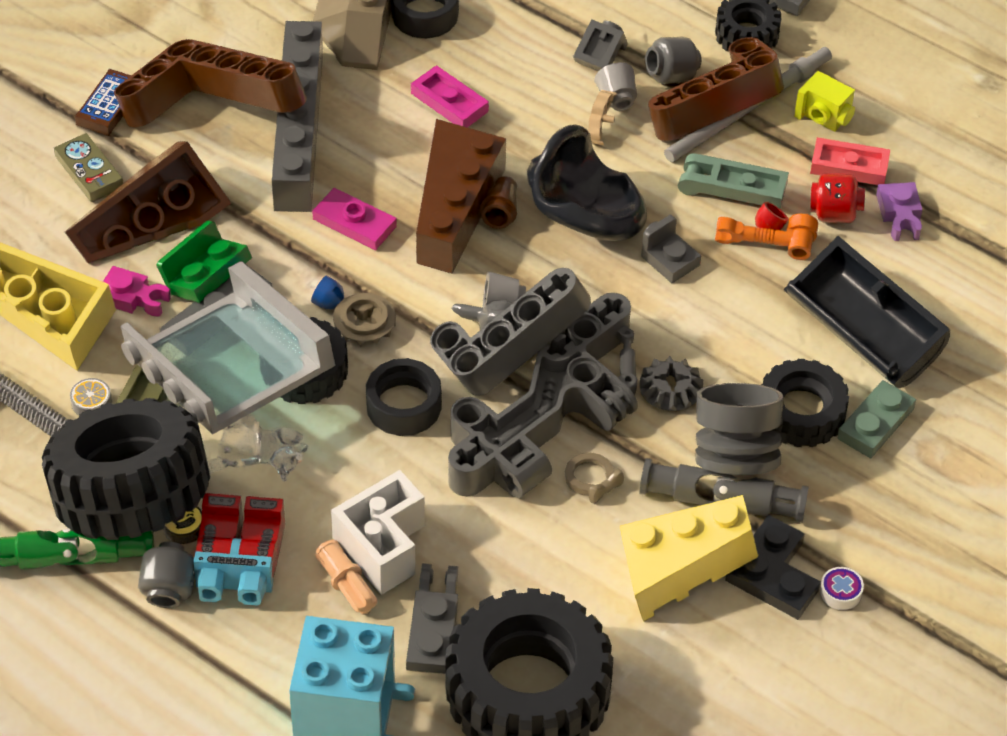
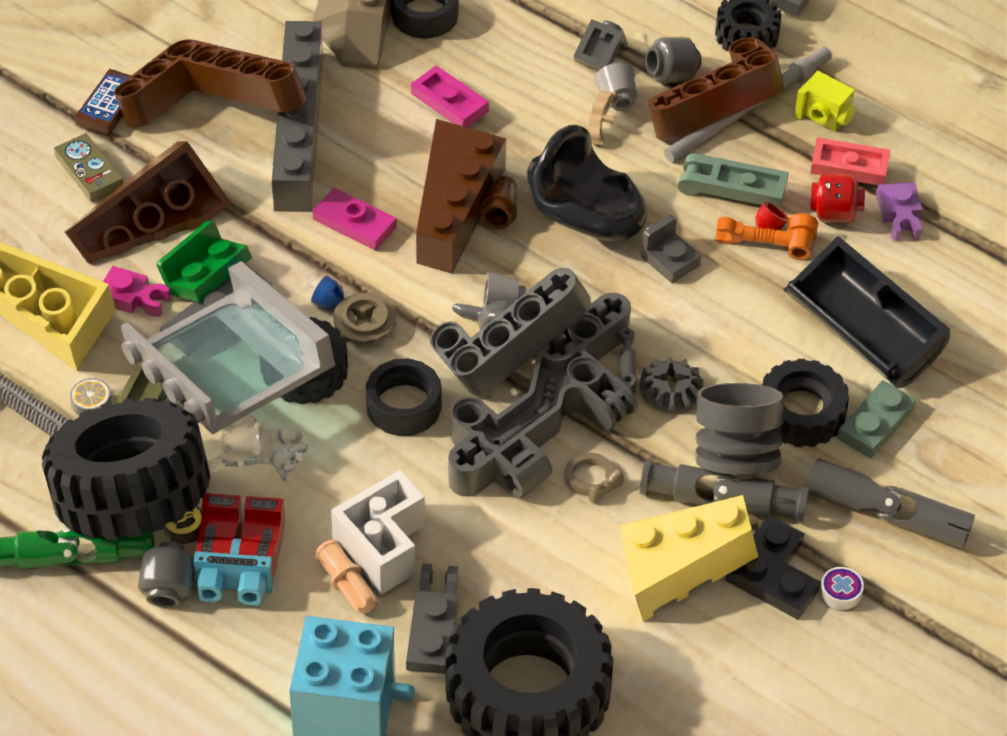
(862, 493): none -> dark grey piece

